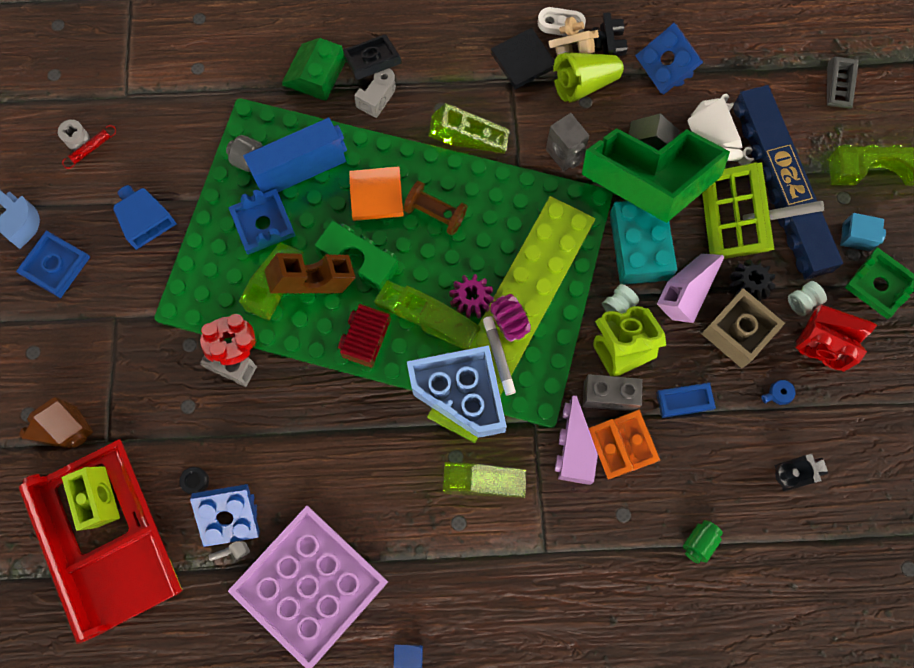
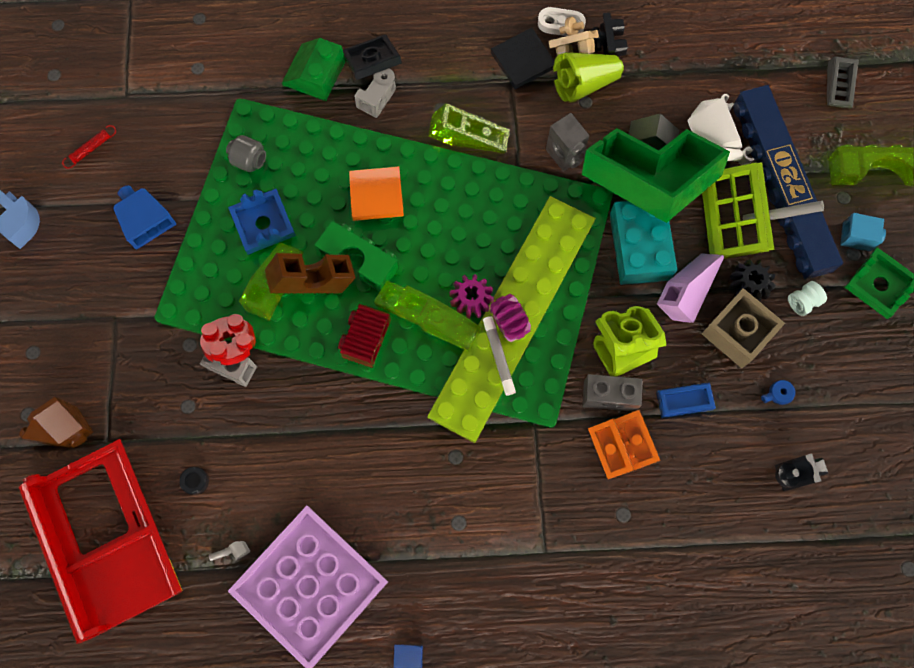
(53, 264): blue tile -> none
(79, 136): light grey wheel -> none
(90, 498): lime brick -> none
(234, 500): piece -> none
(297, 156): blue brick -> none
(434, 207): reddish brown hose -> none
(461, 388): light blue brick -> none
(483, 480): clear neon green slope -> none
(578, 451): lavender slope -> none
(621, 300): light aqua wheel -> none
(684, 62): blue piece -> none
(703, 542): green brick -> none
(834, 338): red piece -> none

